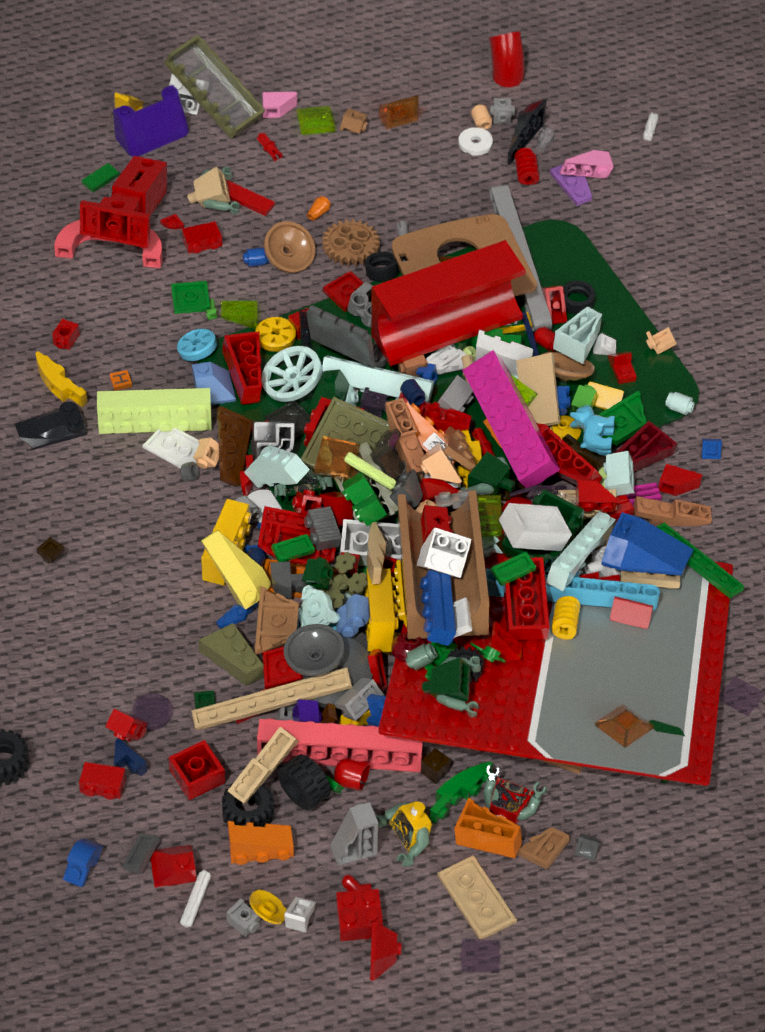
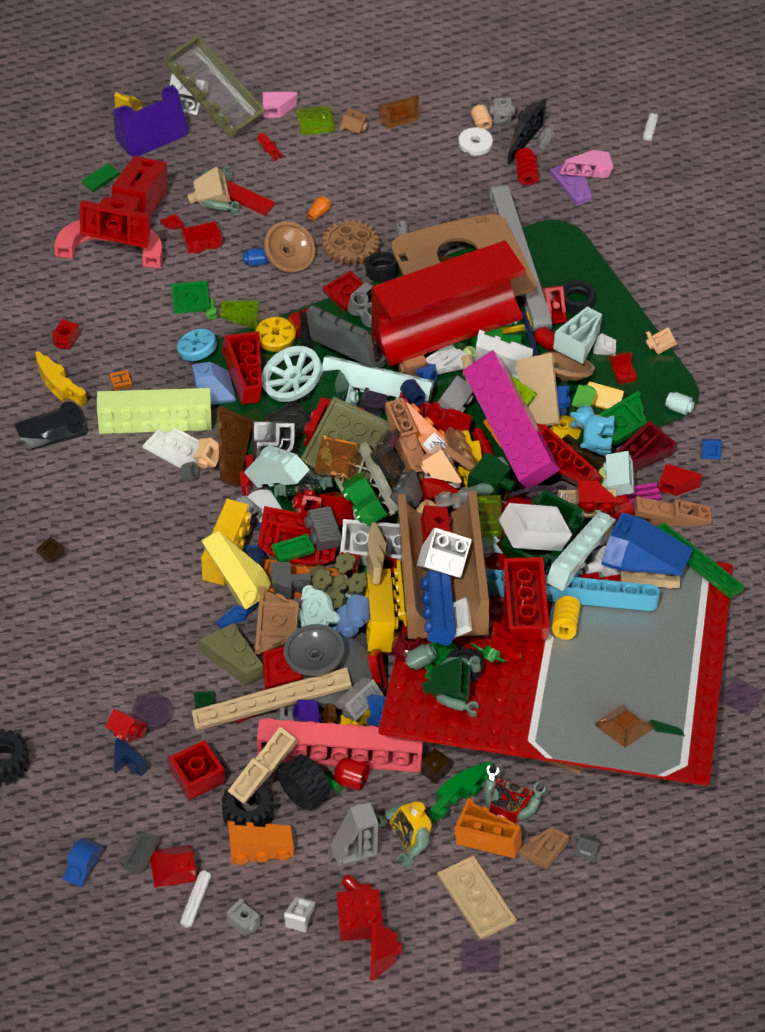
(102, 780): red brick -> none
(267, 906): yellow dish -> none
(318, 573): dark green brick -> none
(369, 470): yellowish green axle -> none
(507, 59): red brick -> none
(513, 568): green tile -> none
(631, 612): slope -> none

